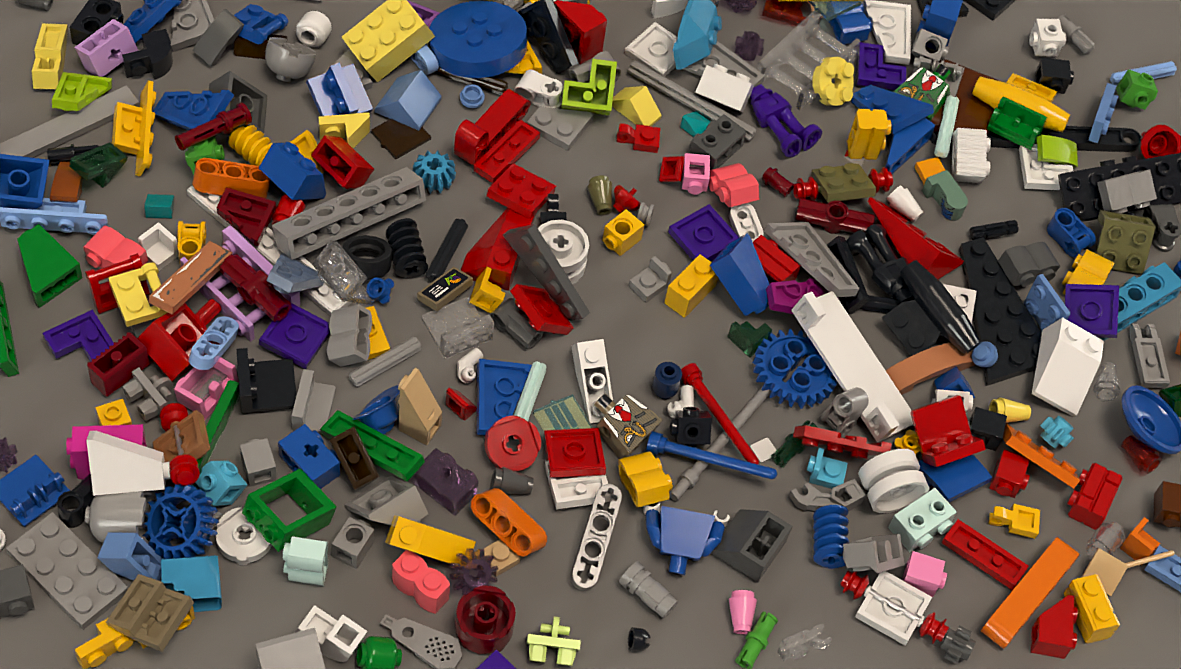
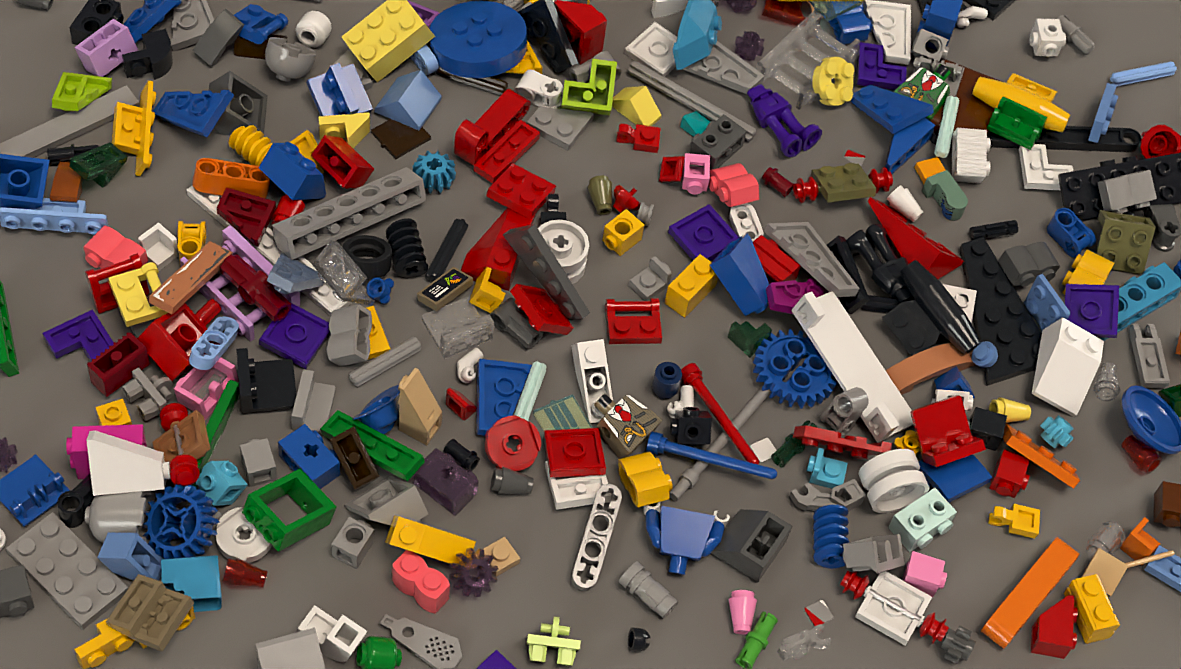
(47, 265): green slope -> none
(49, 56): light yellow slope -> none
(159, 206): teal slope -> none
(204, 149): bright green brick -> none
(223, 123): dark red pin -> none
(244, 574): none -> clear red cone
(306, 560): light aqua brick -> none
(463, 456): none -> black pin
(472, 96): medium blue plate -> none
(490, 634): dark red brick -> none
(505, 511): orange beam -> none
(633, 328): none -> red plate
(725, 88): white brick -> none
(819, 613): none -> light grey sticker
(833, 216): dark red piece -> none
(868, 134): yellow brick -> none
(971, 12): none -> white arm
(985, 554): red plate -> none
(1054, 74): black brick -> none
(1057, 150): lime slope -> none
(1094, 496): red brick -> none
(1137, 89): bright green brick -> none

